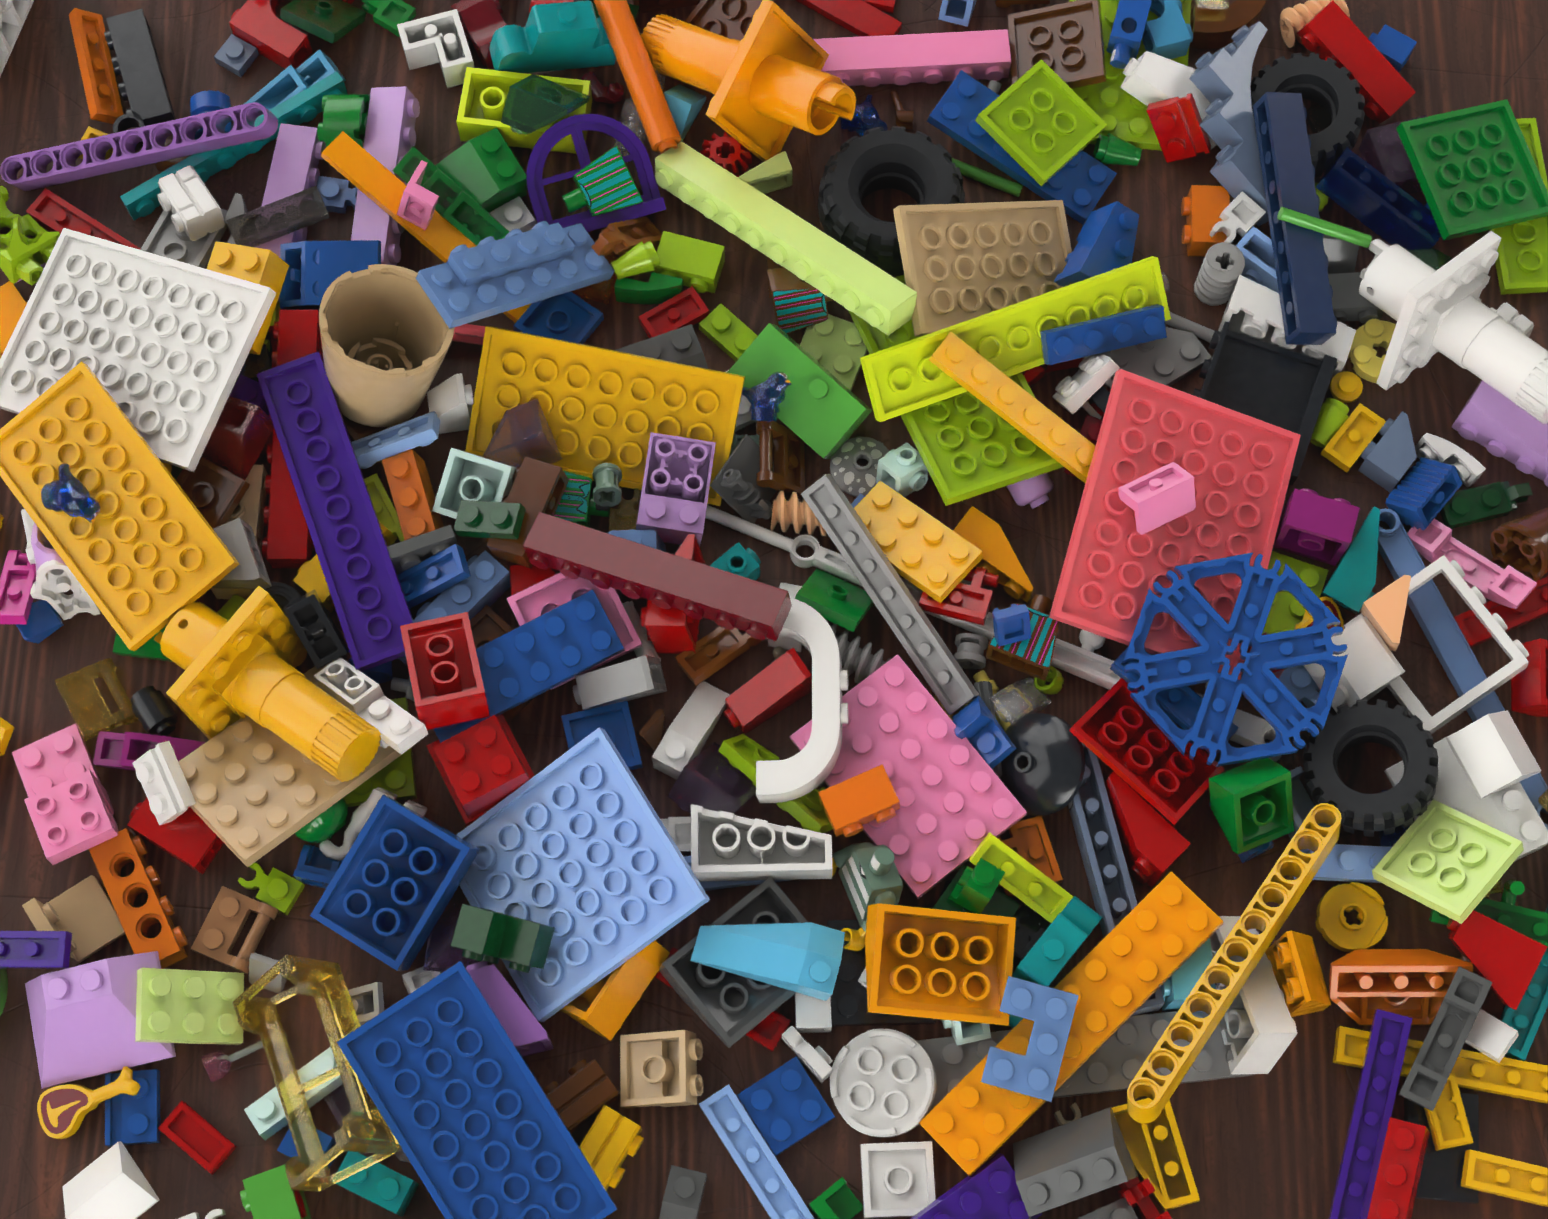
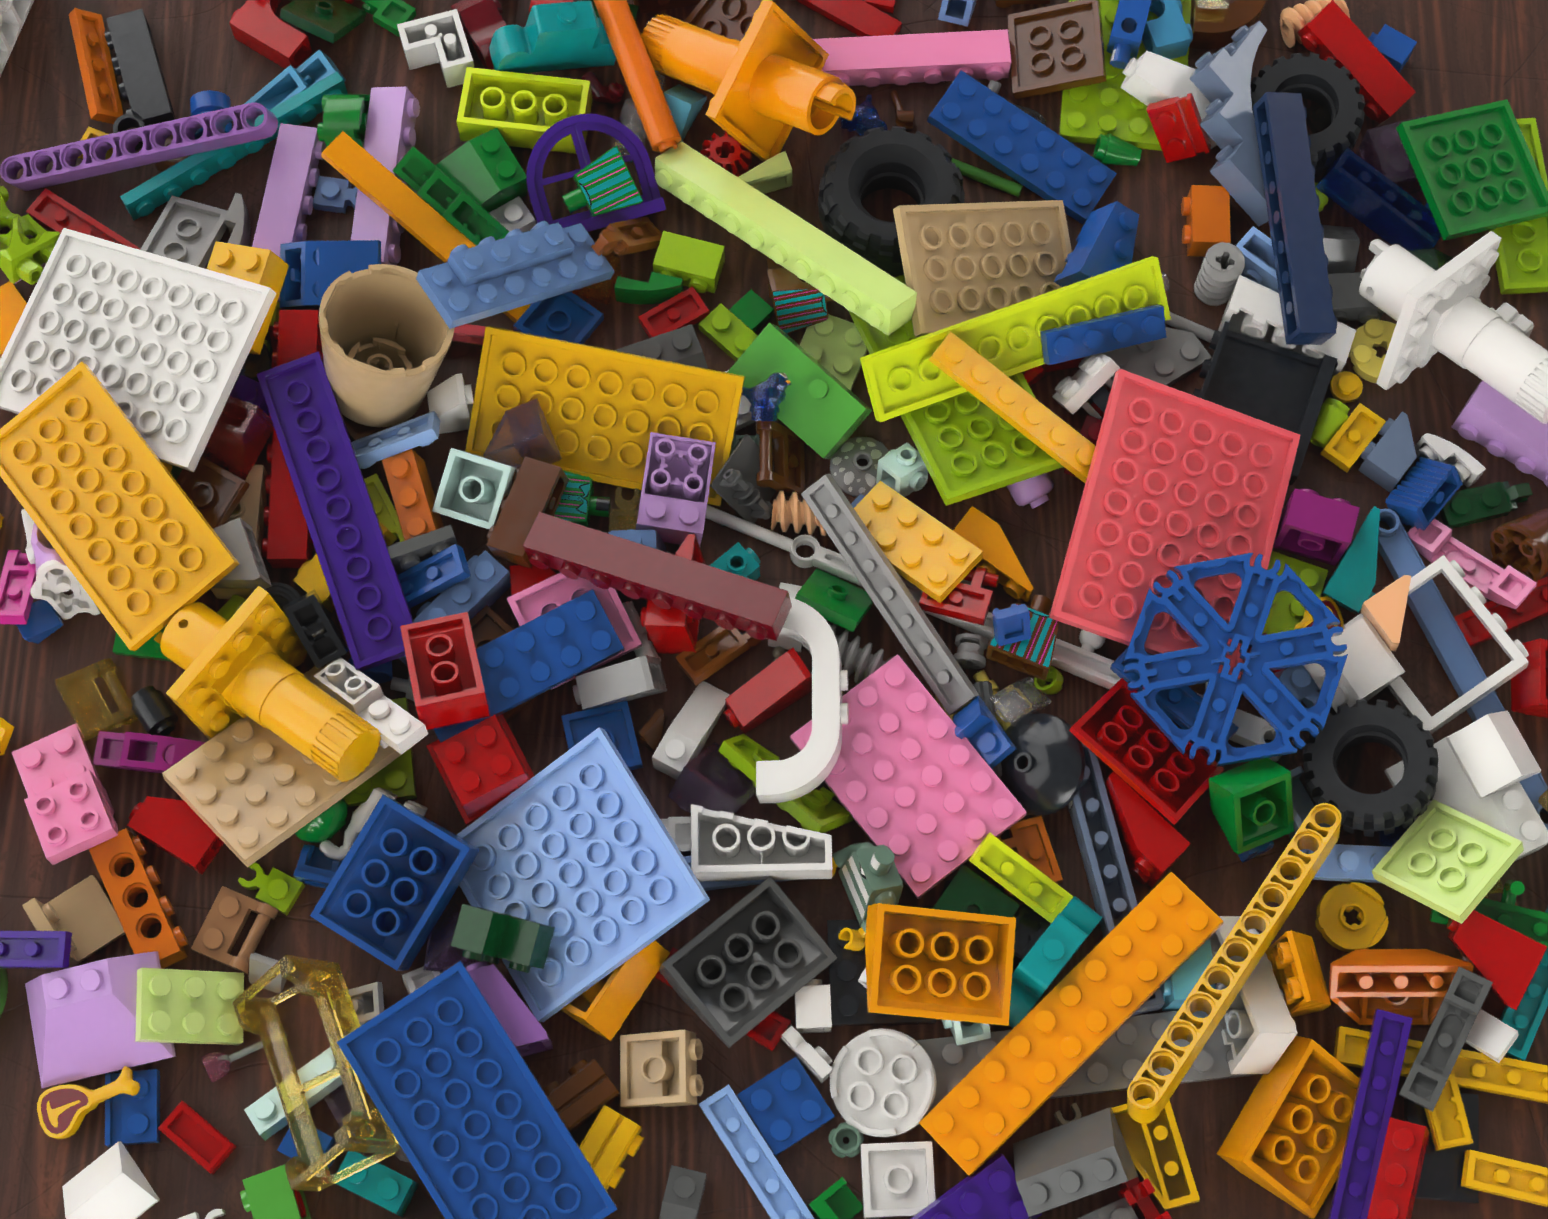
(69, 496): clear blue animal -> none
(164, 783): white plate -> none
(190, 203): white brick -> none
(236, 55): sand blue plate -> none
(278, 218): clear smoke plate -> none
(418, 202): bright pink panel -> none
(489, 519): dark green plate -> none
(537, 103): clear green slope -> none
(607, 484): sand green bush -> none
(636, 261): lime cone -> none
(752, 310): none -> green tile
(780, 954): medium azure wedge -> none
(836, 1140): none -> sand green plate
(860, 801): orange brick -> none
(977, 886): green brick -> none
(1041, 122): lime plate -> none
(1052, 1017): medium blue plate -> none
(1159, 496): bright pink panel -> none
(1238, 217): white plate -> none
(1295, 1126): none -> light orange slope
(1324, 227): bright green bar -> none

